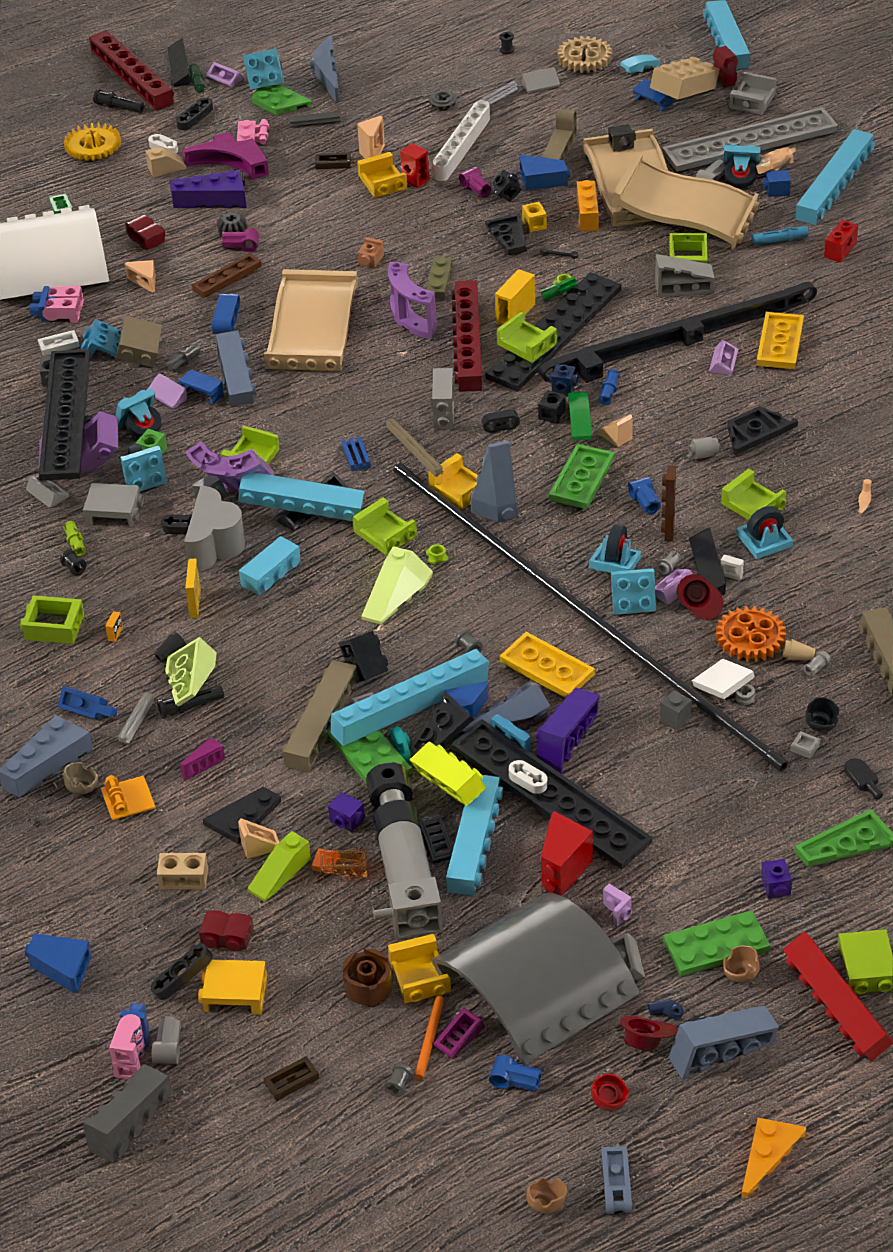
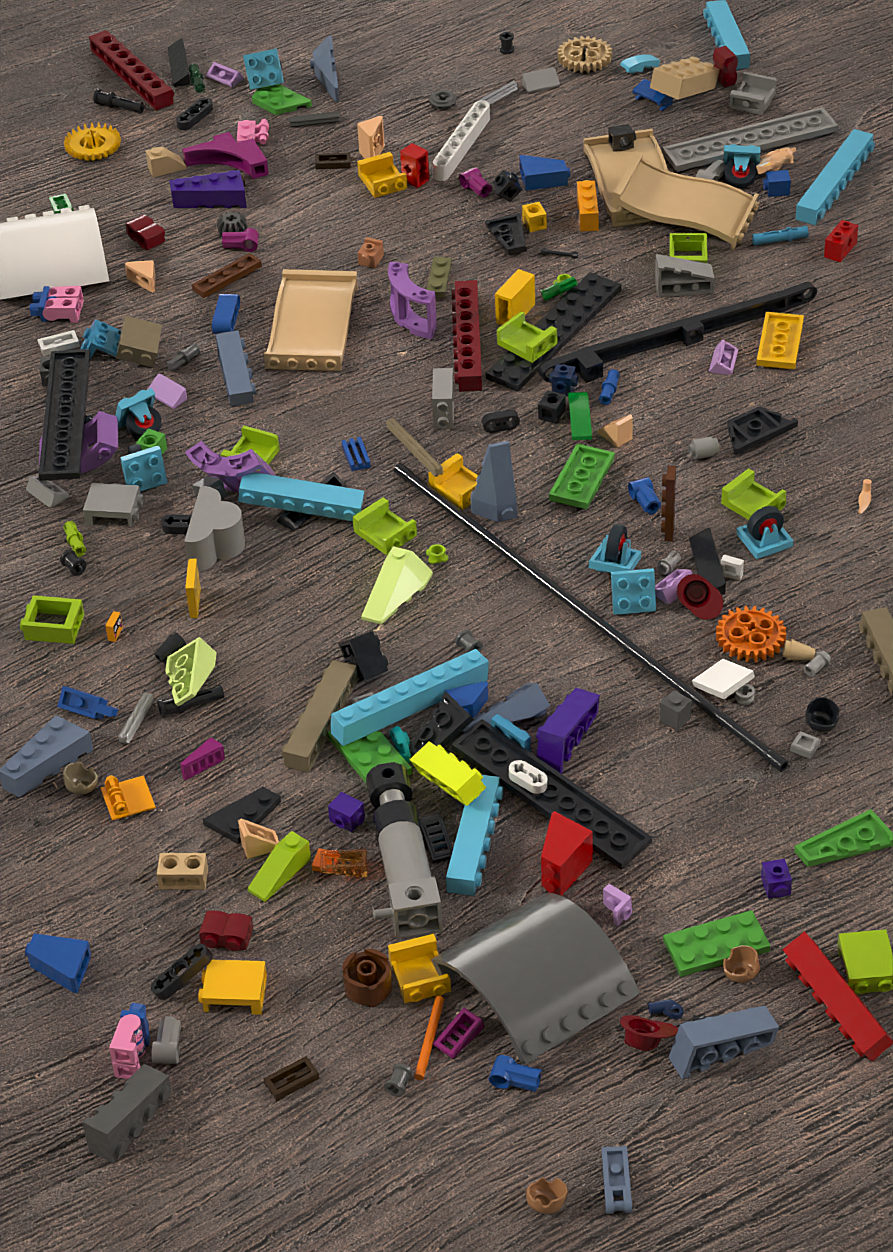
(159, 140): white beam -> none
(204, 384): blue hinge -> none
(269, 565): medium azure brick -> none
(546, 664): yellow plate -> none
(563, 135): dark tan beam -> none
(609, 1092): red hair -> none
(629, 952): light grey slope -> none
(770, 1144): light orange wing -> none
(862, 776): black piece -> none

